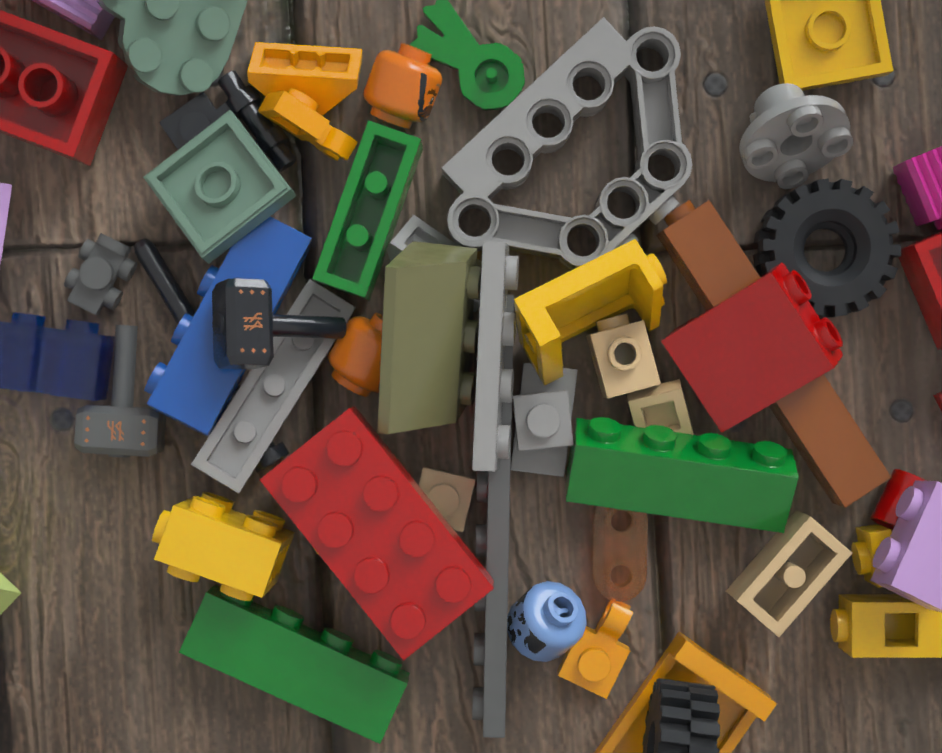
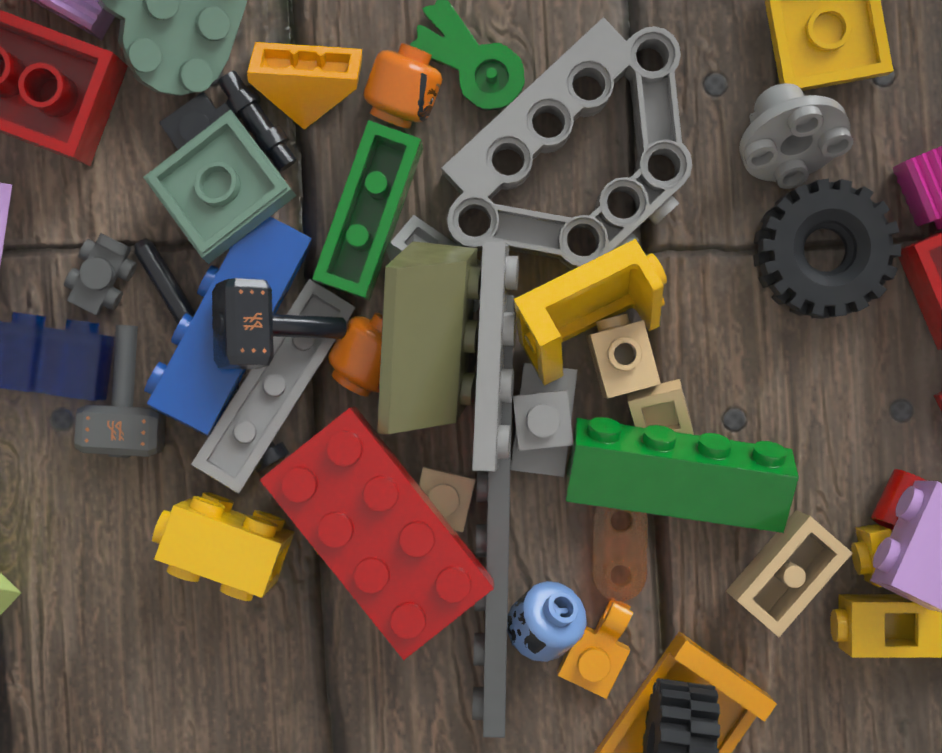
(297, 662): green brick -> none
(298, 116): light orange plate -> none
(755, 347): red panel -> none
(810, 415): dark orange brick -> none

